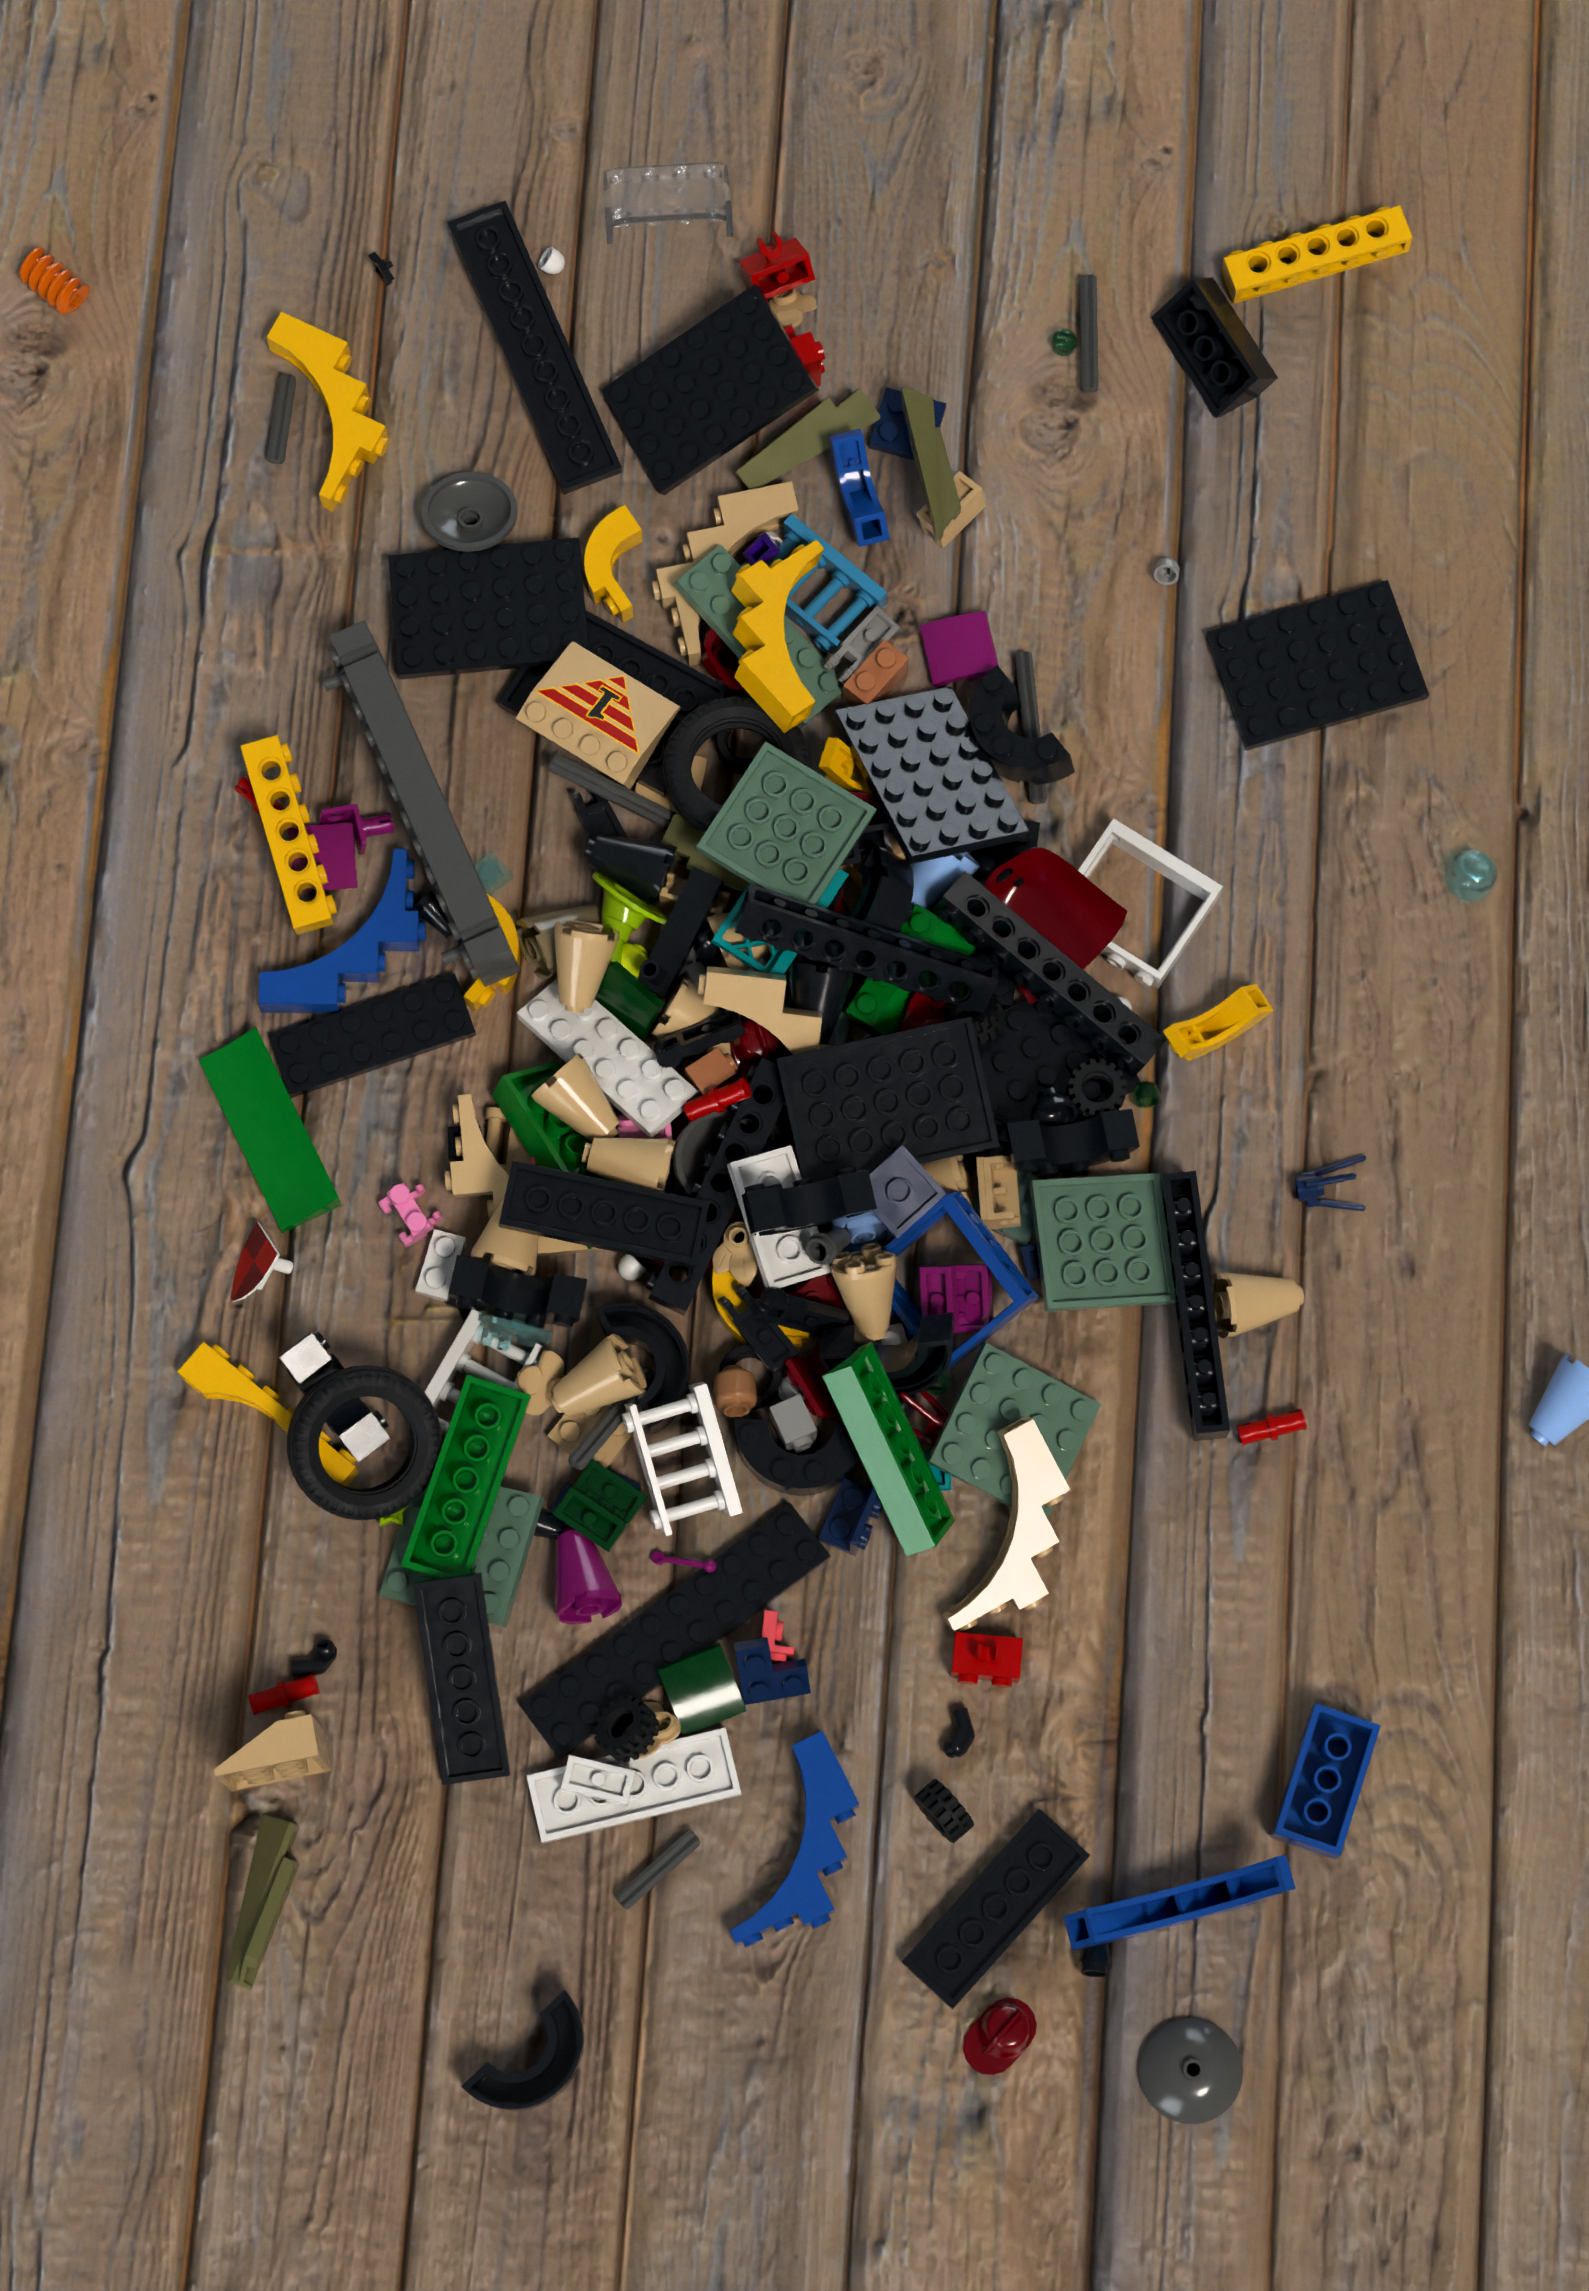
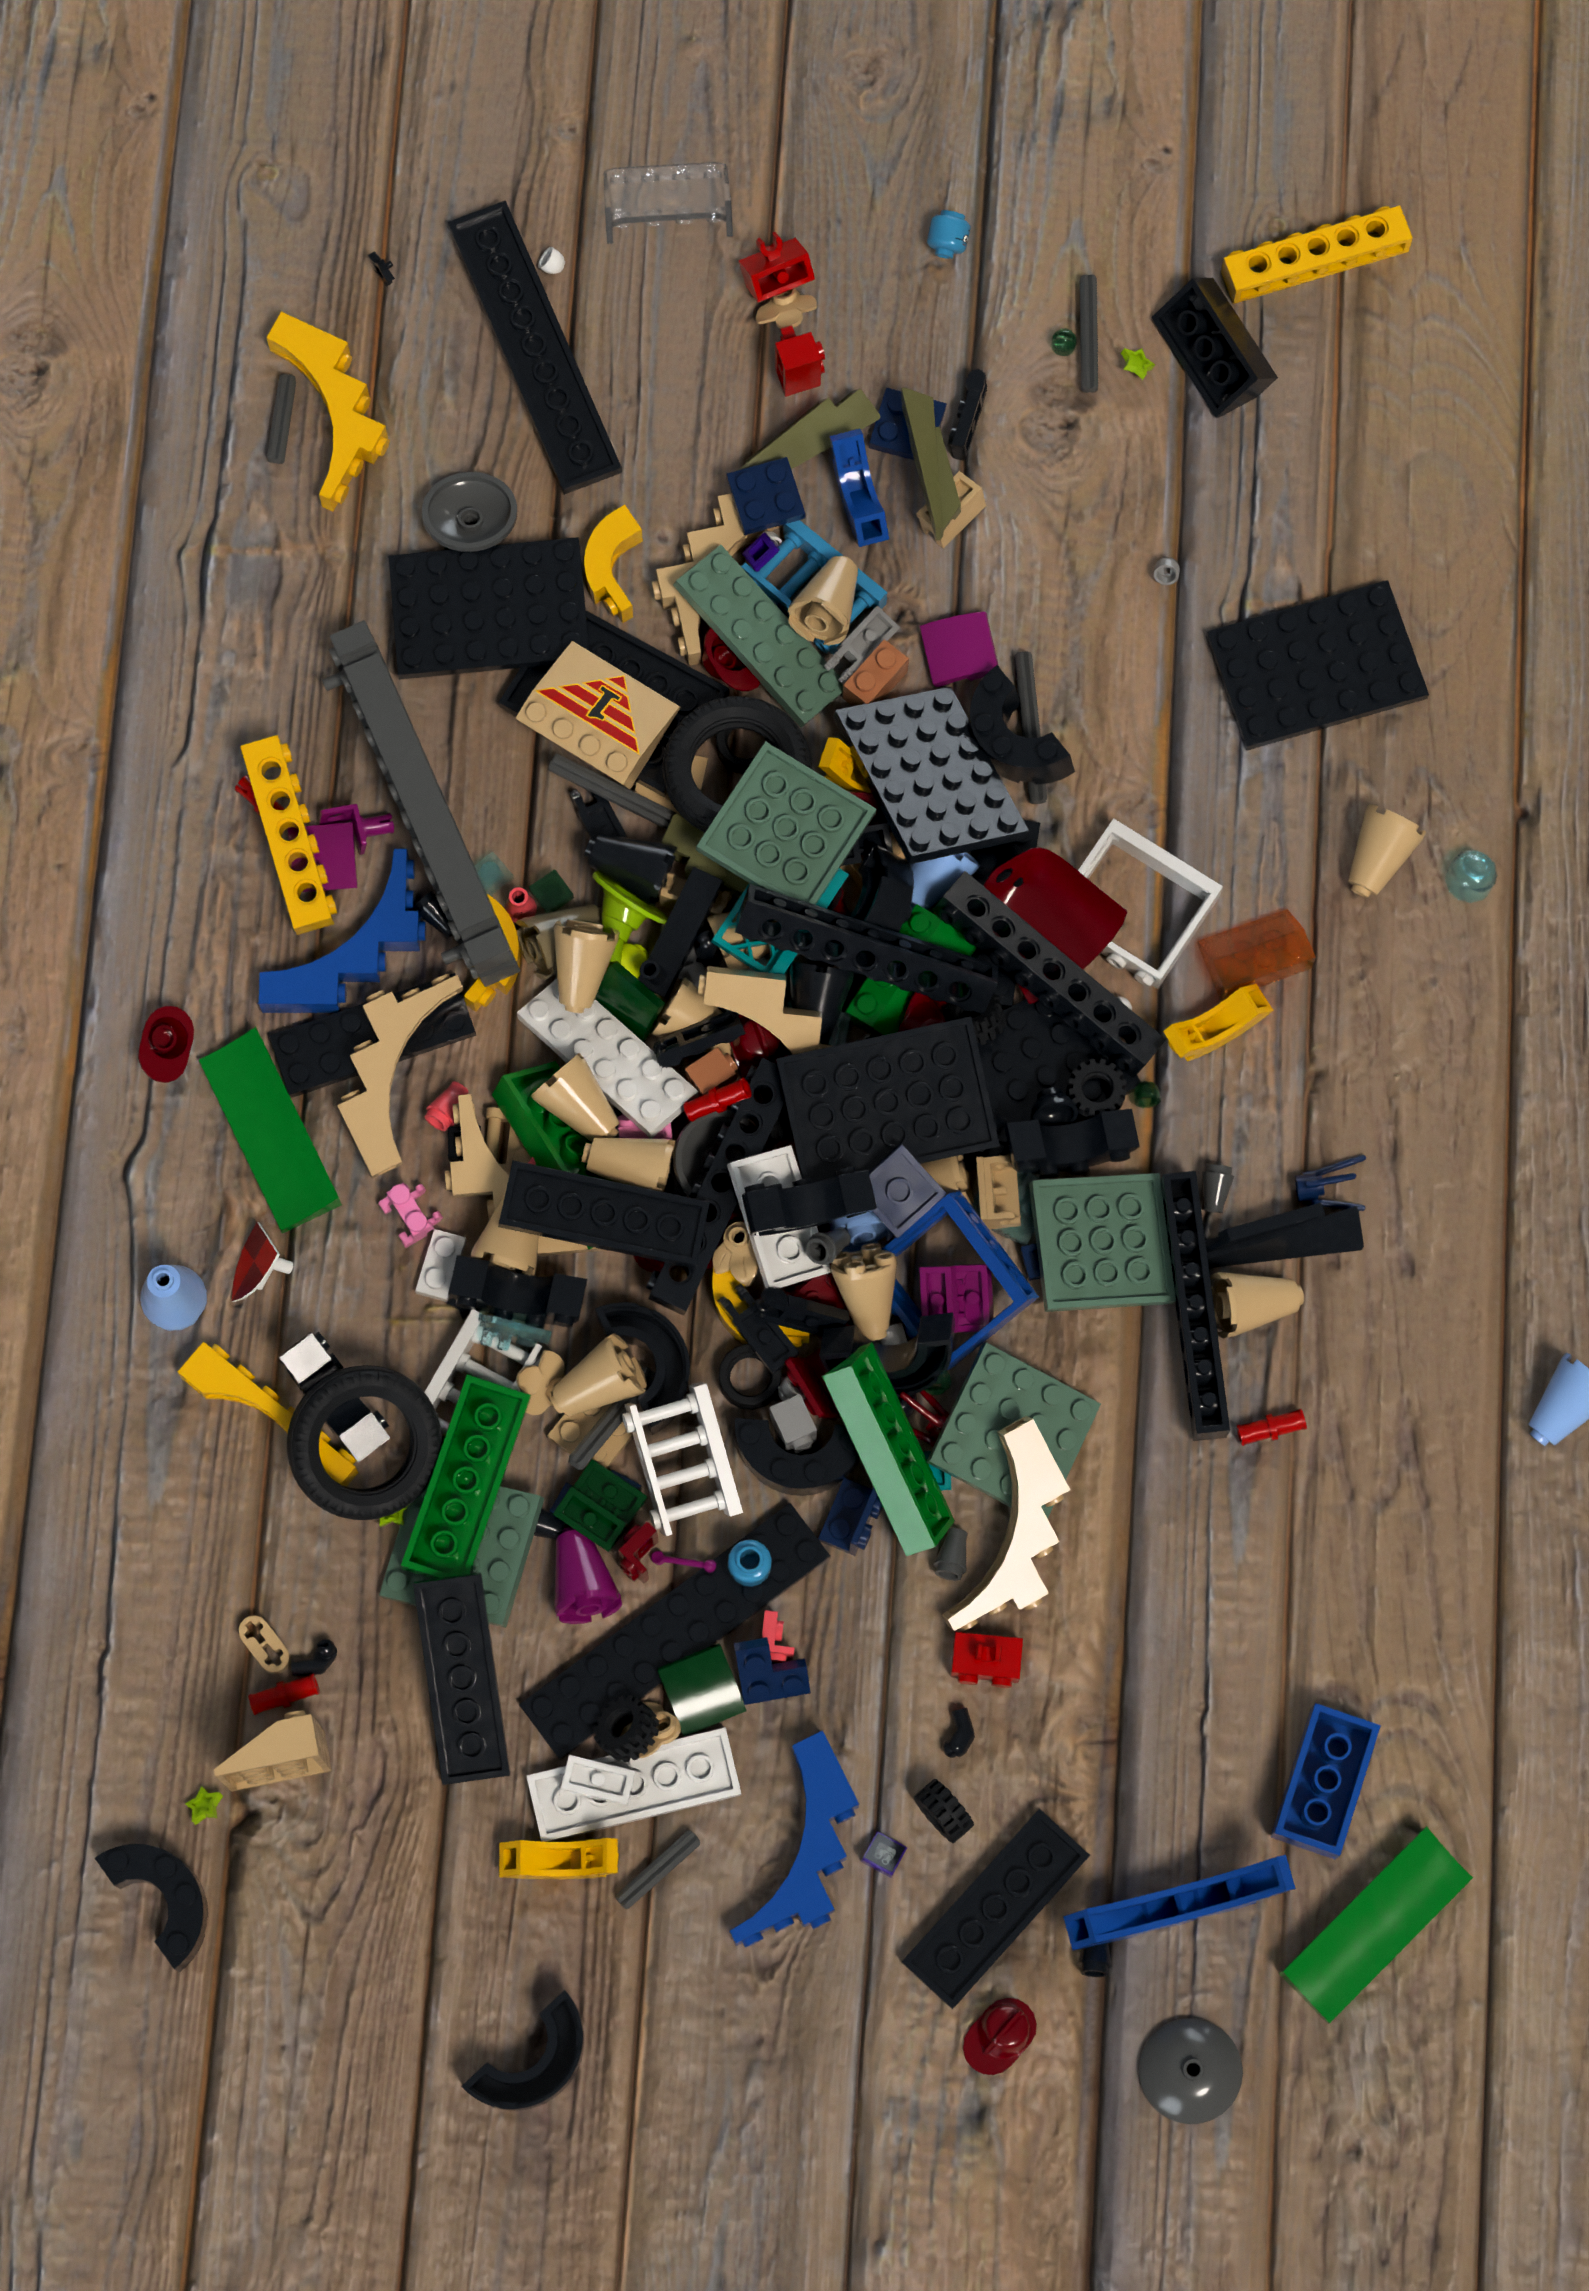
(52, 282): orange piece -> none
(166, 1044): none -> dark red piece
(173, 1297): none -> light blue cone
(180, 1887): none -> black brick
(204, 1805): none -> lime piece
(264, 1898): olive wedge -> none
(271, 1640): none -> tan beam
(393, 1024): none -> tan arch
(440, 1111): none -> coral cone
(520, 910): none -> coral cone
(551, 892): none -> clear green plate
(558, 1859): none -> yellow arch
(630, 1267): white hinge -> none
(638, 1544): none -> dark red bracket
(709, 389): black plate -> none
(734, 1391): medium nougat head -> none
(749, 1563): none -> dark azure head
(765, 496): none -> dark blue plate
(766, 666): yellow arch -> none
(826, 603): none -> tan cone
(884, 1854): none -> slope
(948, 234): none -> dark azure head
(952, 1556): none -> dark grey cone
(969, 413): none -> black hinge
(1137, 362): none -> lime piece
(1216, 1186): none -> dark grey cone
(1257, 953): none -> clear orange slope
(1287, 1236): none -> black wedge
(1376, 1925): none -> green arch
(1381, 850): none -> tan cone

